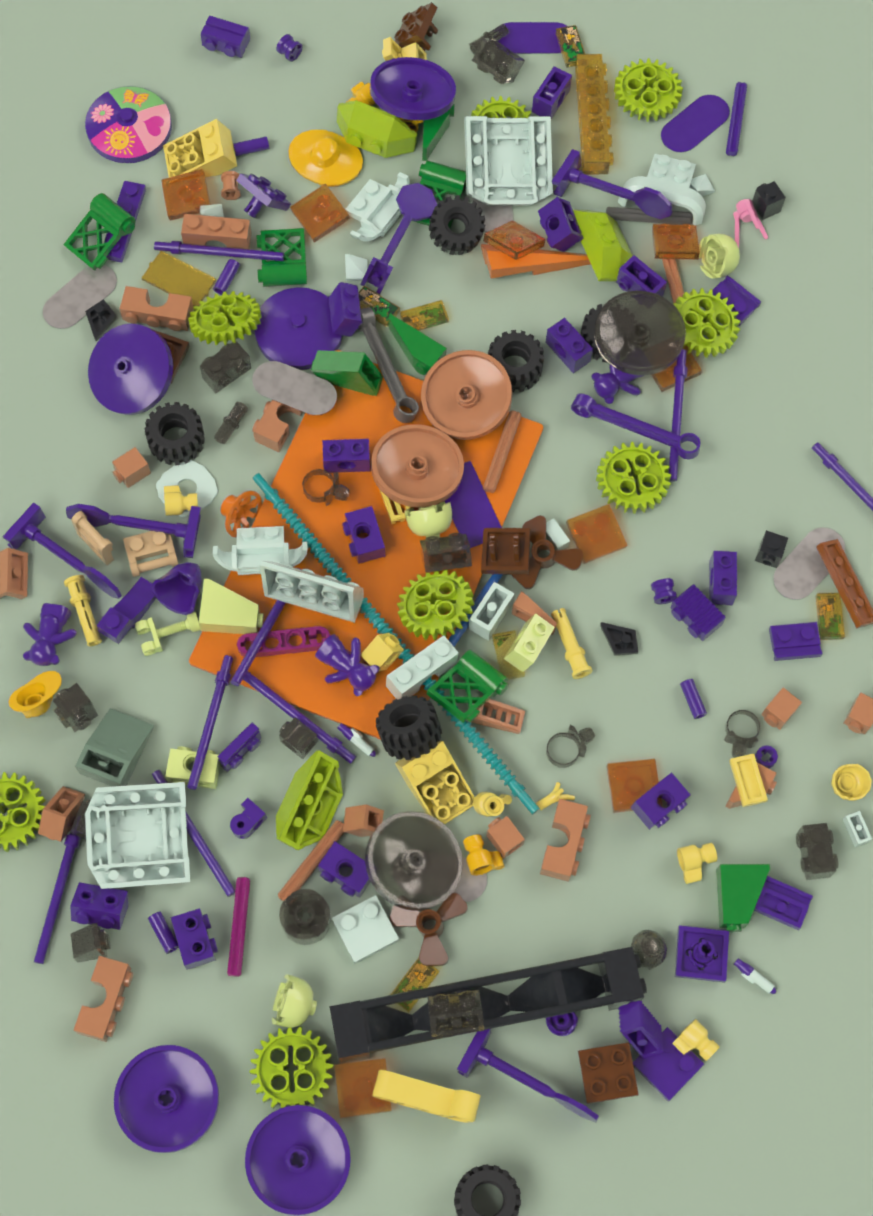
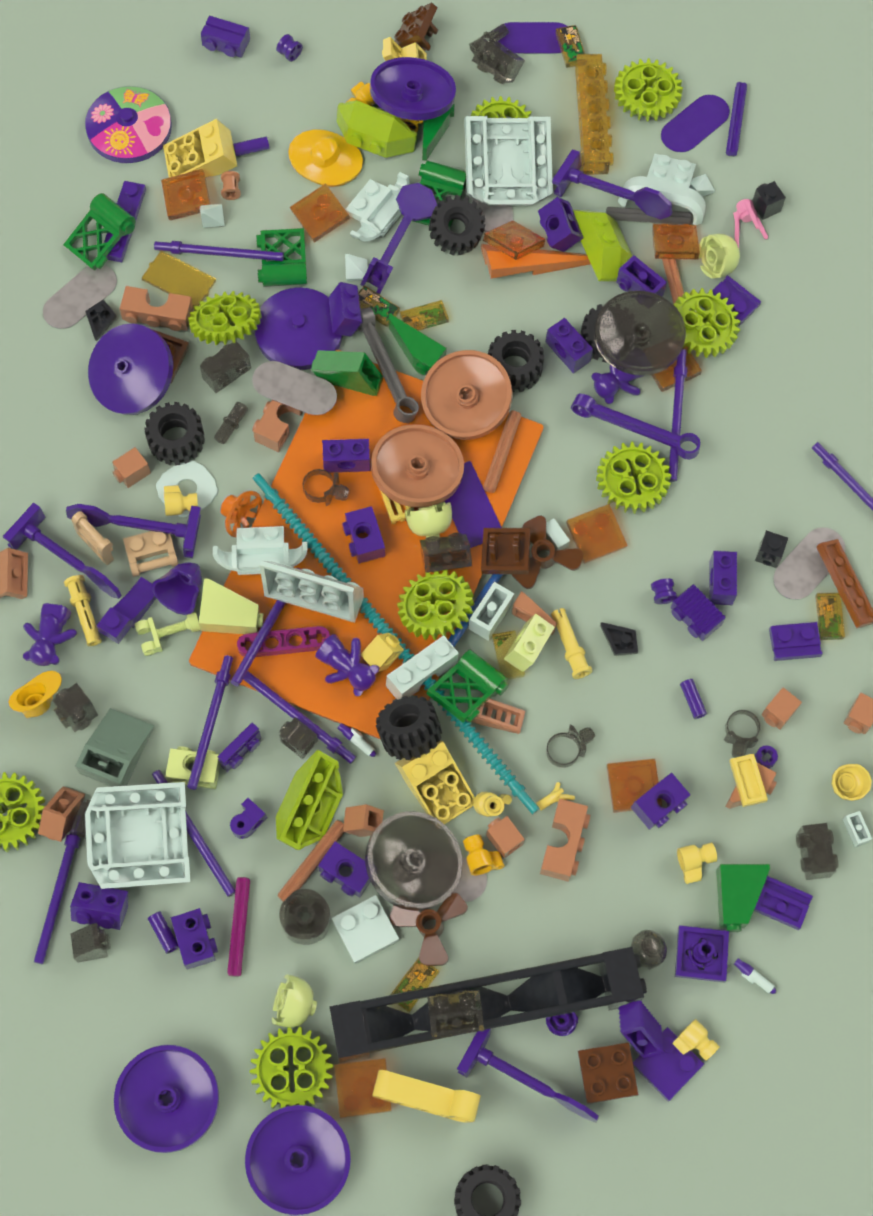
(99, 1021): nougat arch -> none
(226, 276): dark purple hinge -> none
(230, 231): nougat arch -> none
(262, 193): plate -> none
(551, 93): dark purple brick -> none

